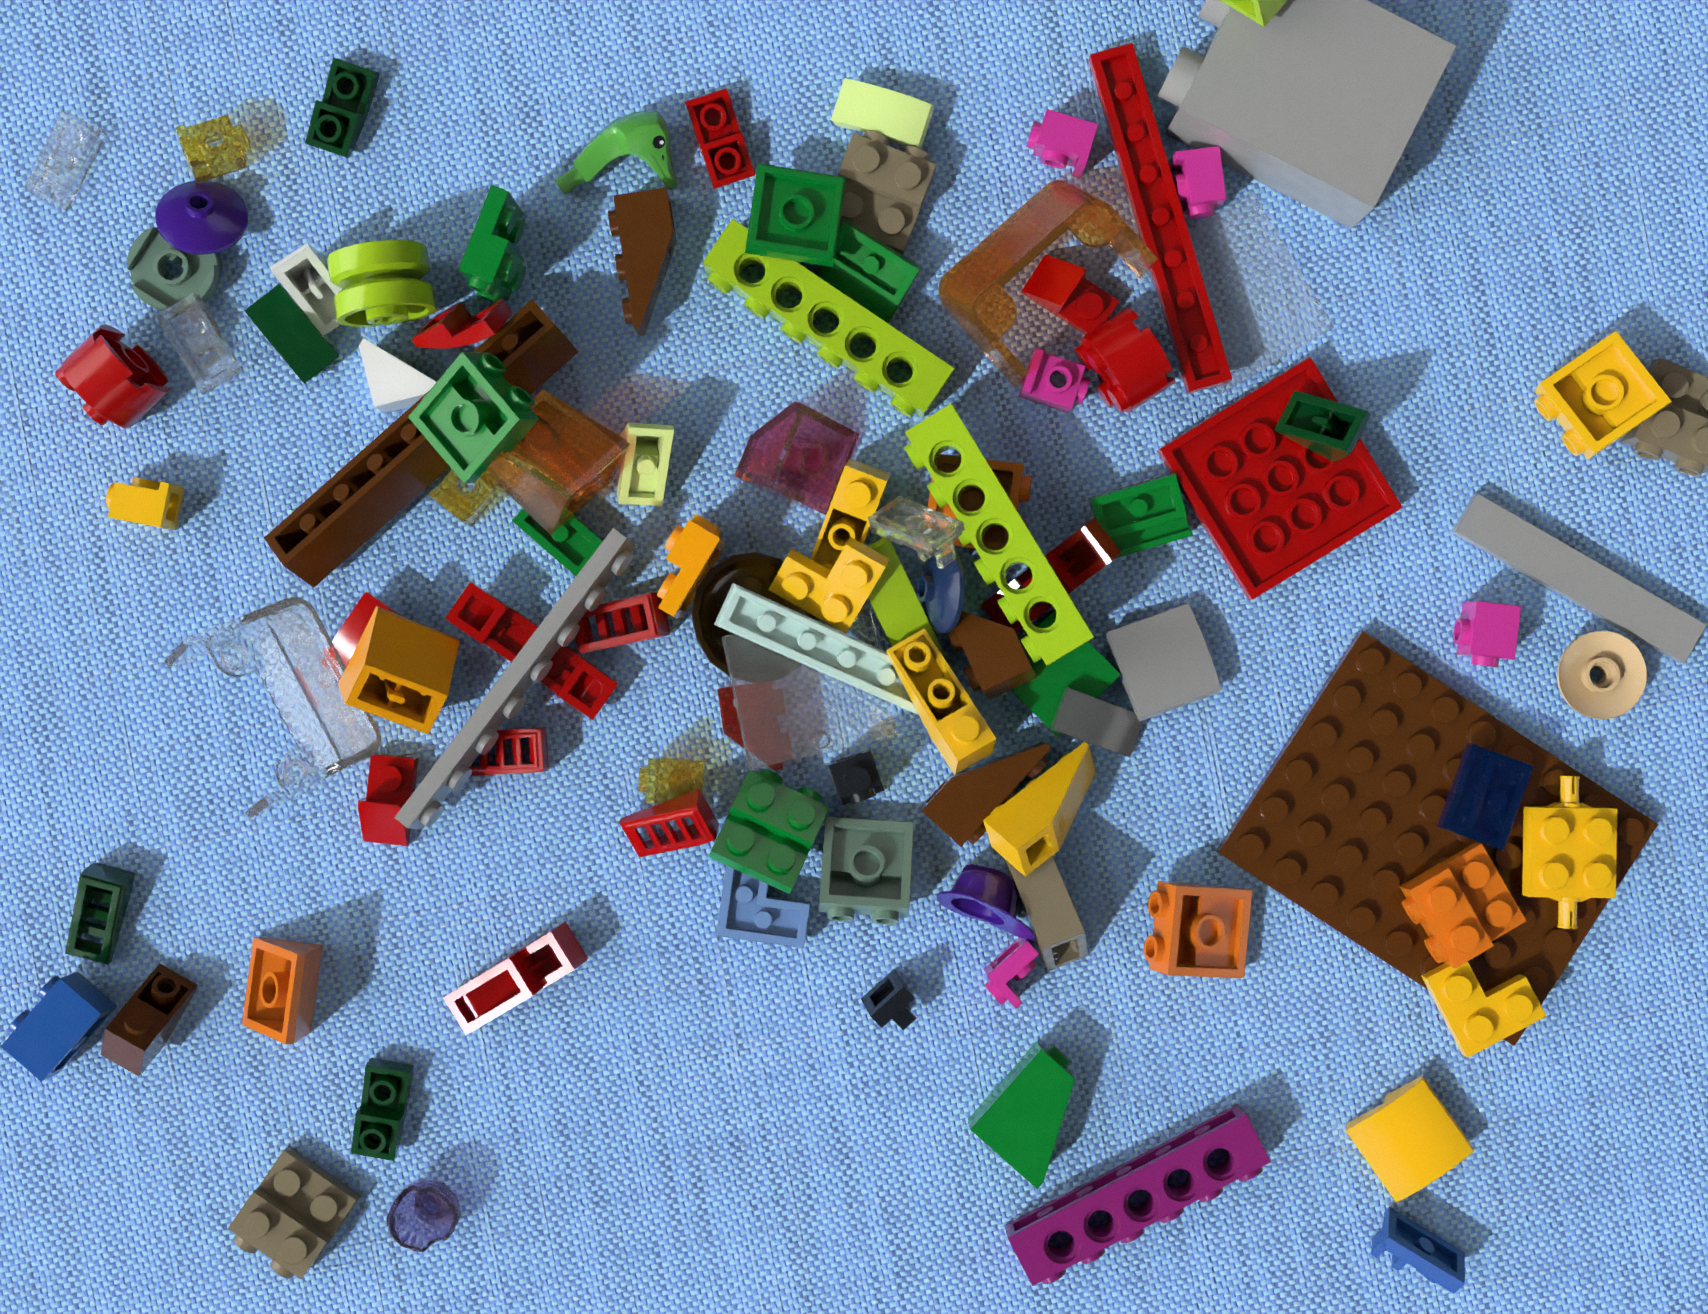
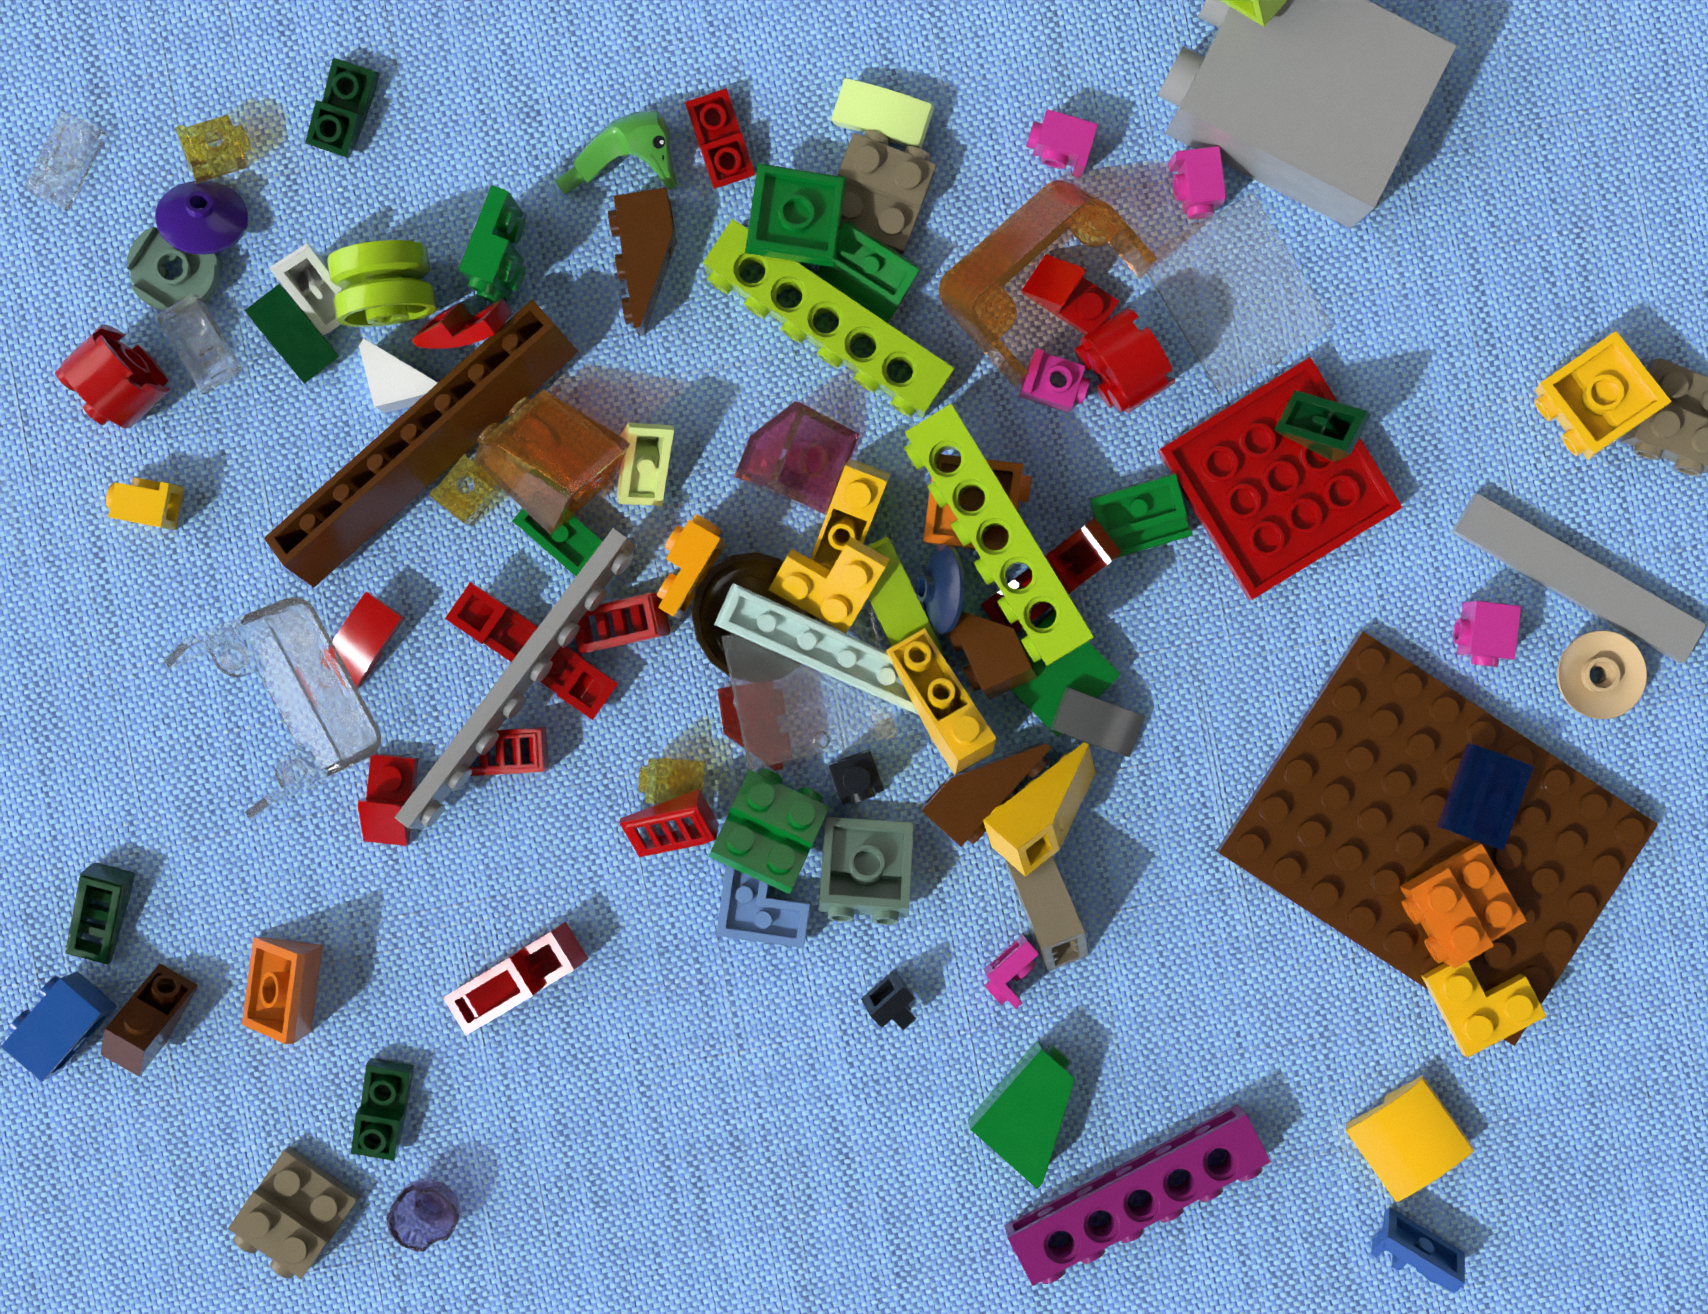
(400, 670): light orange slope -> none
(474, 414): green plate -> none
(918, 528): clear plate -> none
(986, 897): dark purple piece -> none
(1160, 218): red plate -> none
(1164, 662): light grey slope -> none
(1198, 930): orange plate -> none
(1569, 852): yellow plate -> none

